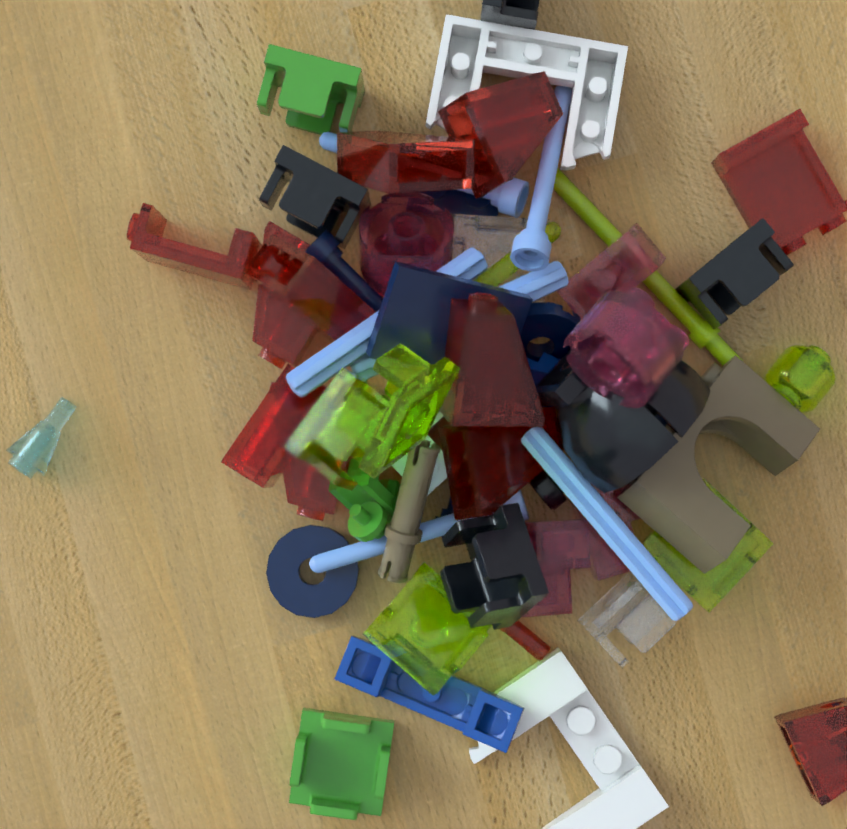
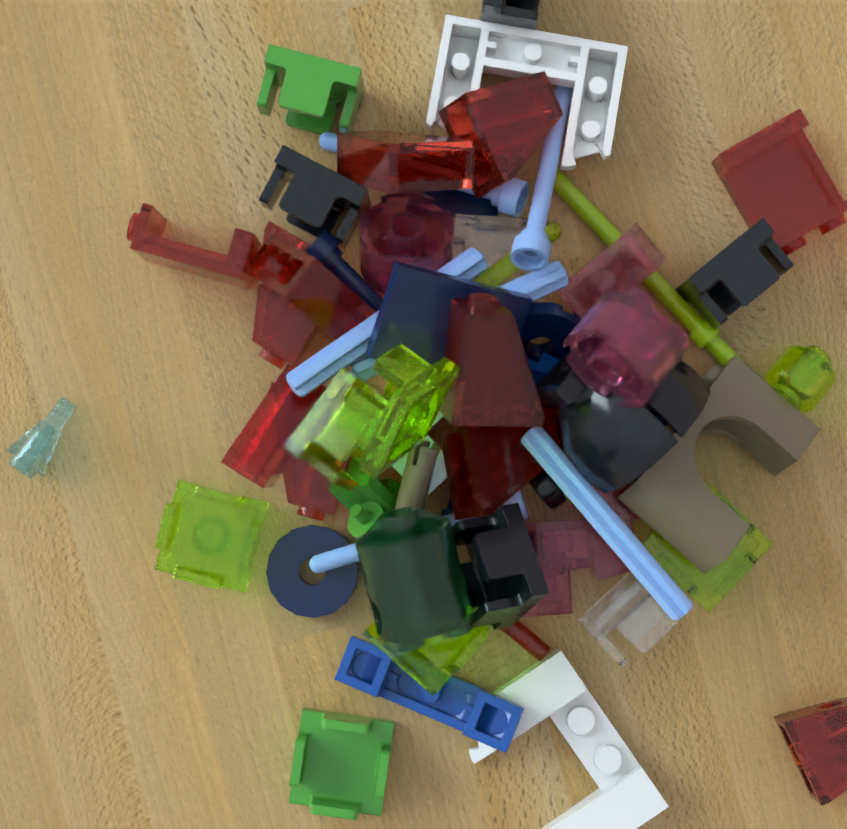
(210, 536): none -> clear neon green panel
(414, 578): none -> clear green cylinder

